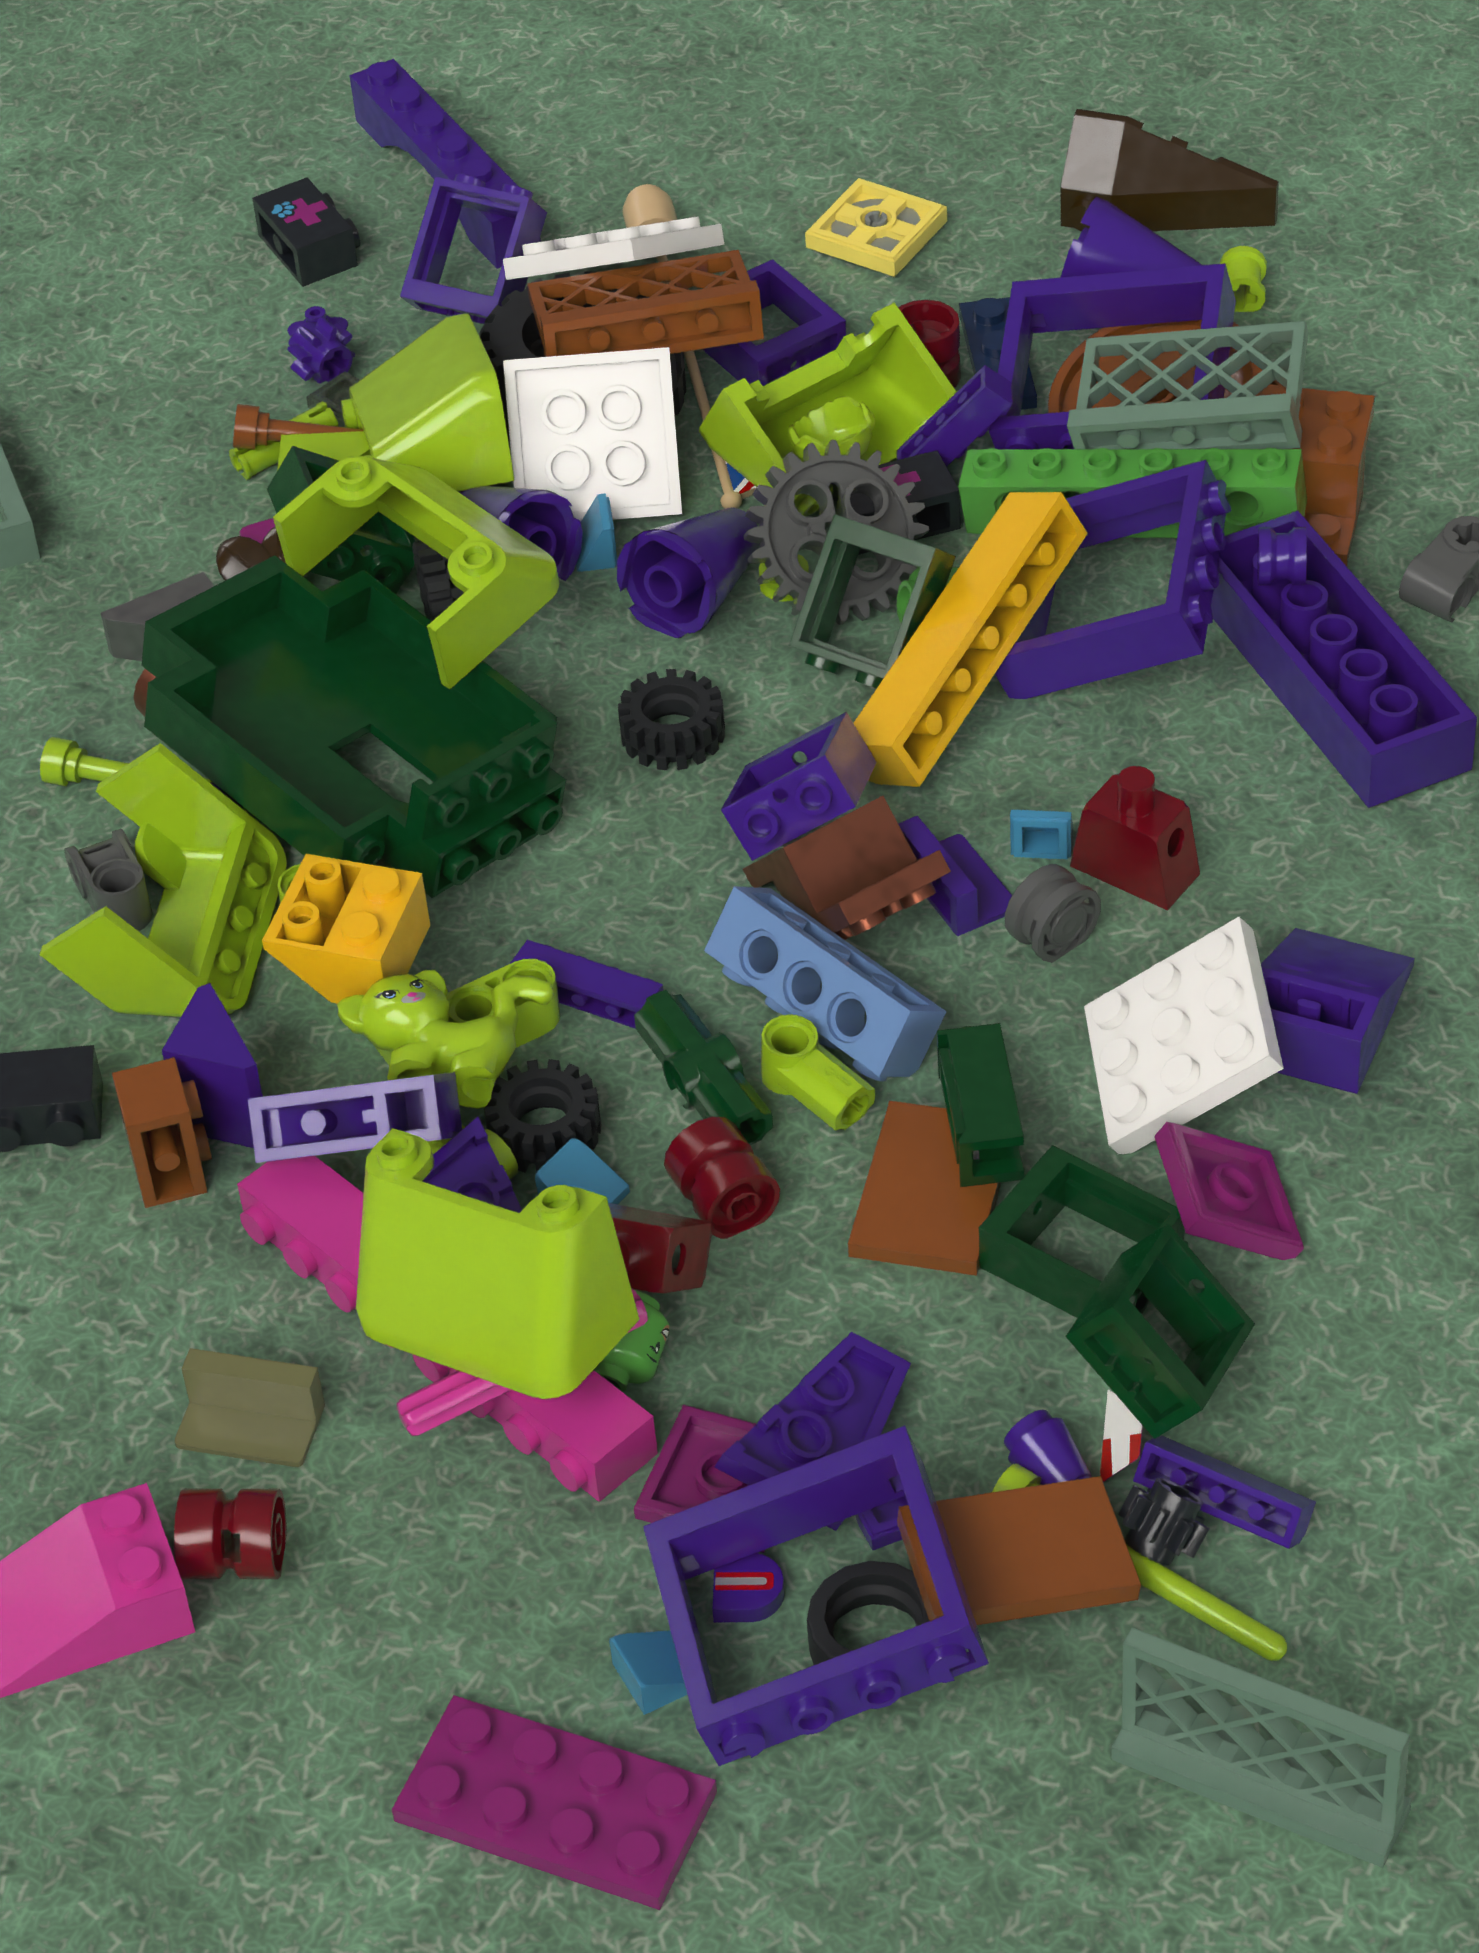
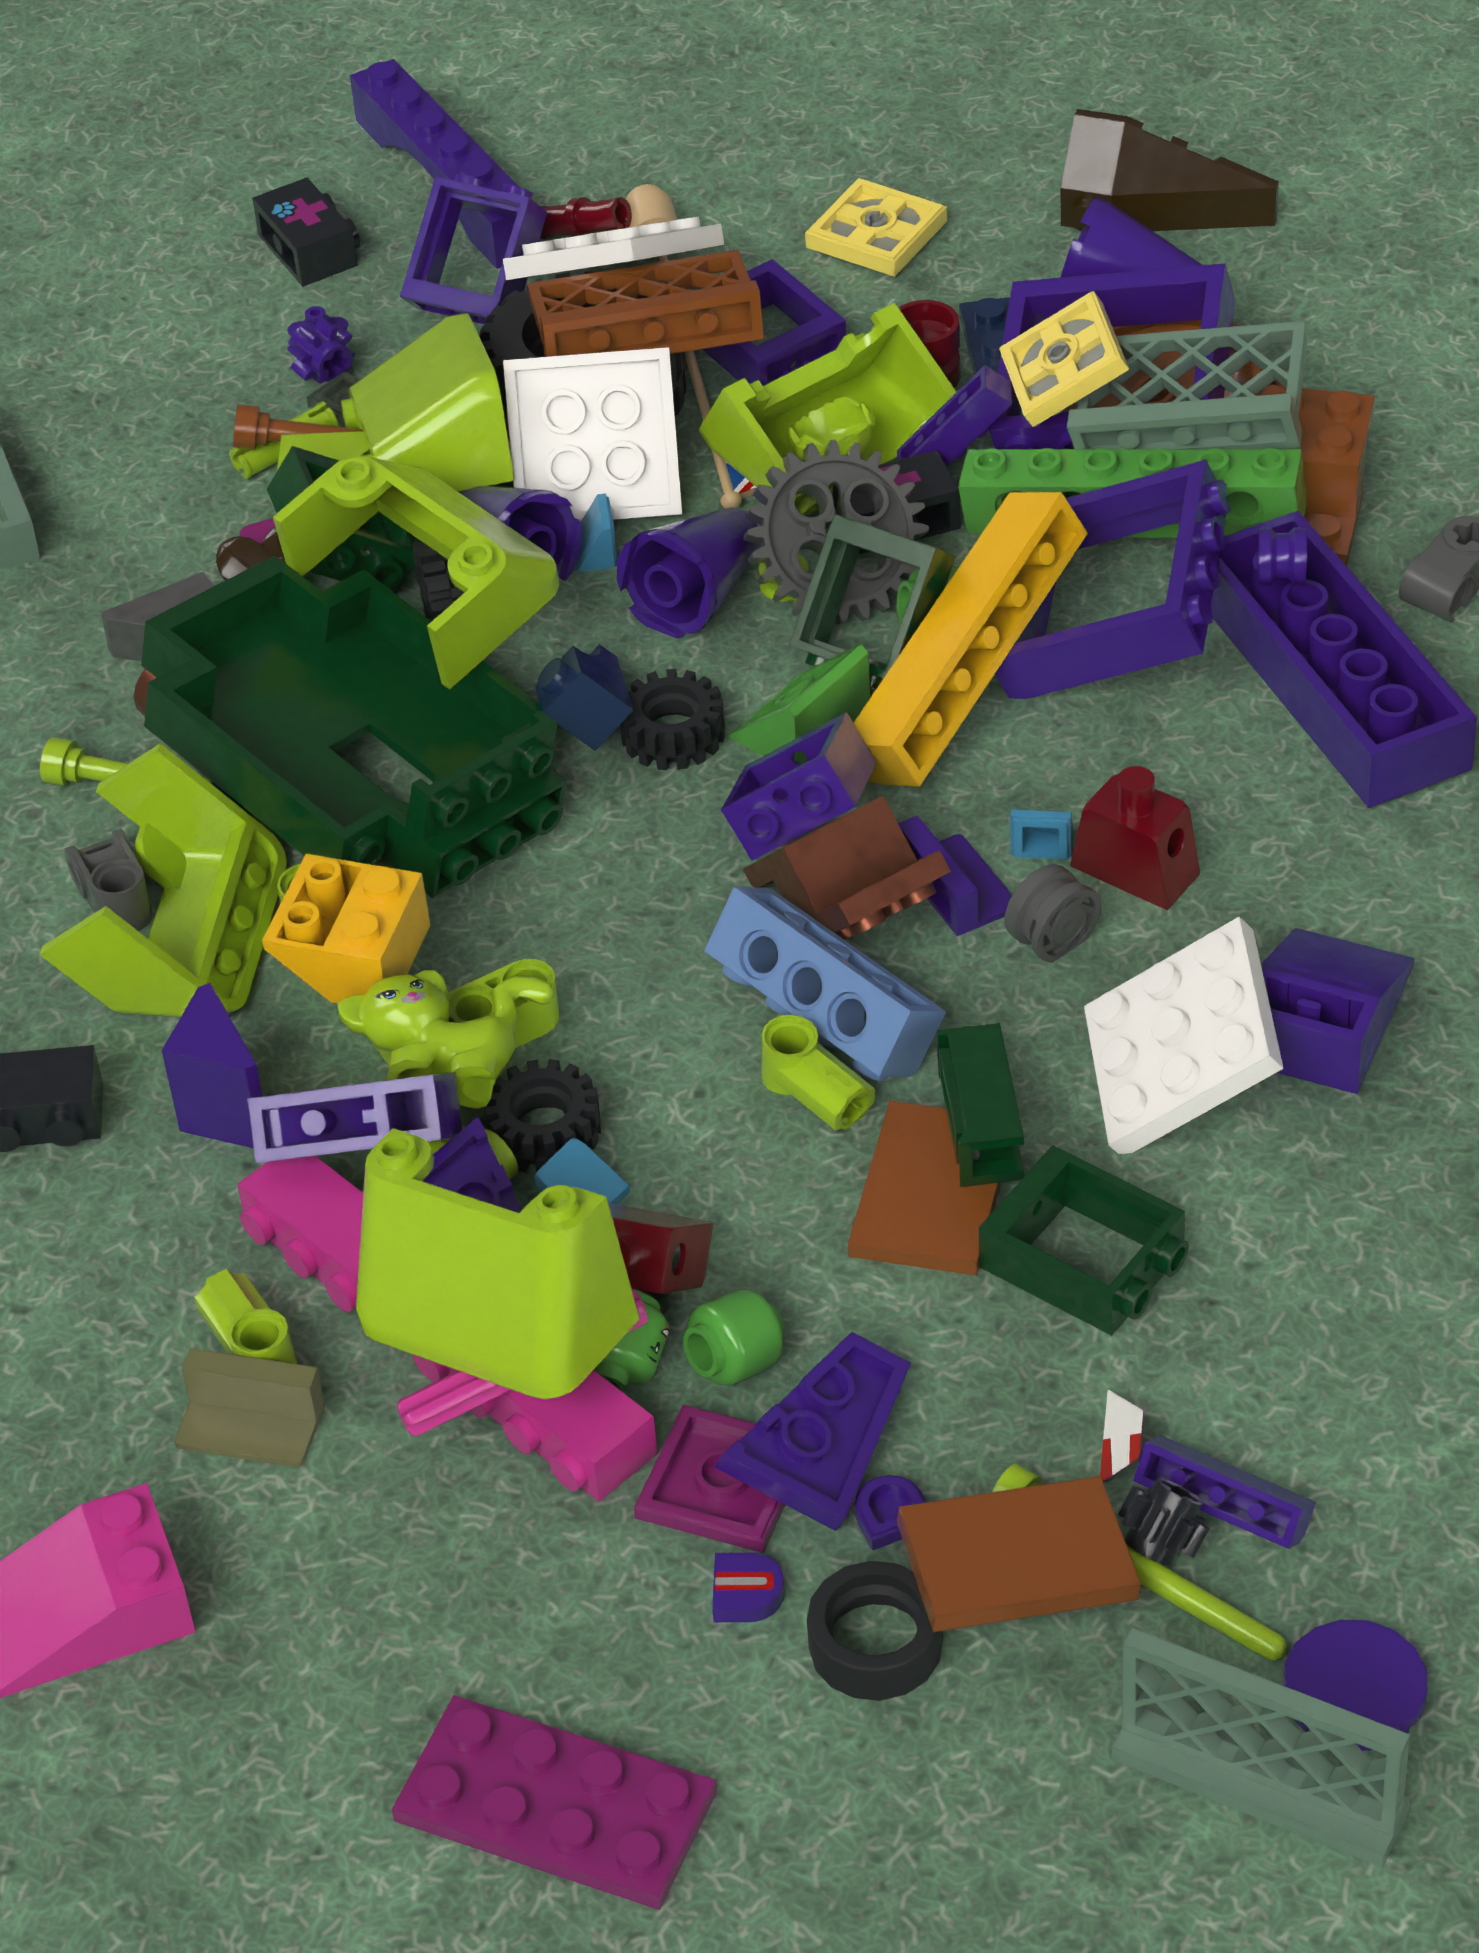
(160, 1131): dark orange brick -> none
(207, 1528): dark red wheel -> none
(243, 1319): none -> lime piece
(585, 216): none -> dark red pin
(585, 694): none -> dark blue arch
(592, 985): dark purple piece -> none
(648, 1668): dark azure slope -> none
(701, 1065): dark green piece -> none
(722, 1176): dark red wheel -> none
(734, 1337): none -> bright green head
(784, 1510): dark purple window -> none
(809, 702): none -> bright green slope
(1045, 1448): dark purple cone -> none
(1063, 359): none -> light yellow piece
(1135, 1357): dark green window -> none
(1228, 1192): magenta tile -> none
(1246, 271): lime bush -> none
(1361, 1671): none -> dark purple tile

